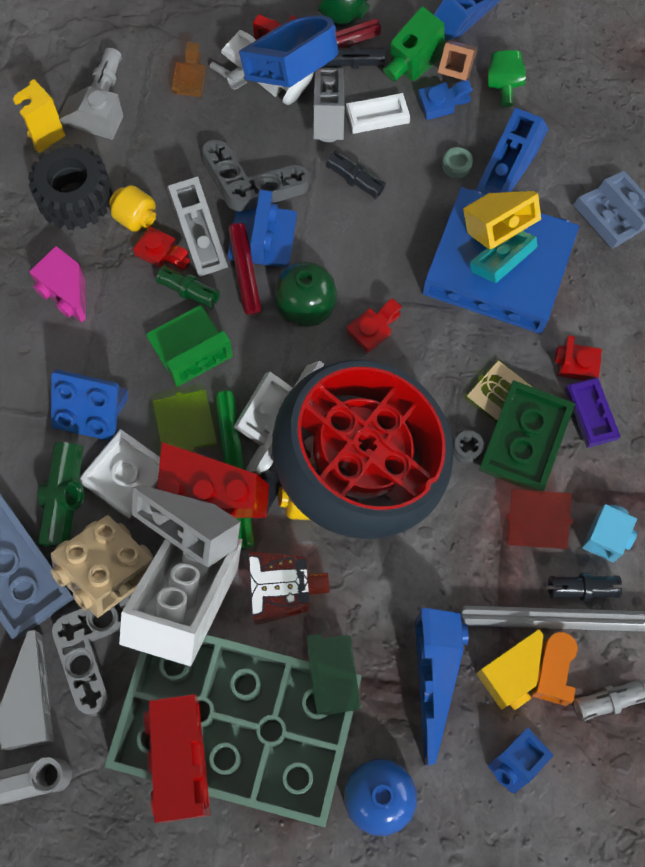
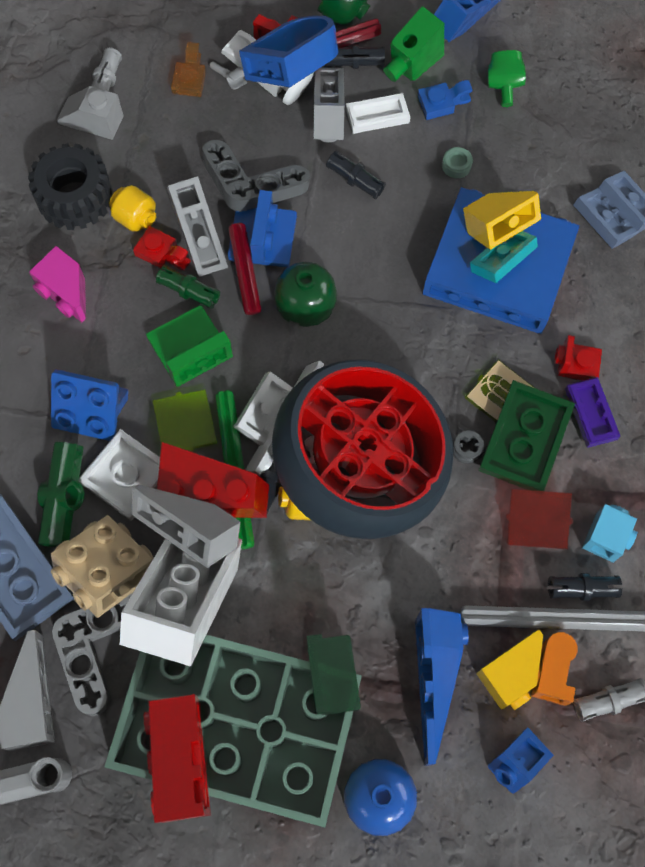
(40, 116): yellow hinge -> none
(282, 586): torso -> none
(373, 328): red plate -> none
(457, 60): nougat brick -> none
(513, 152): blue slope -> none

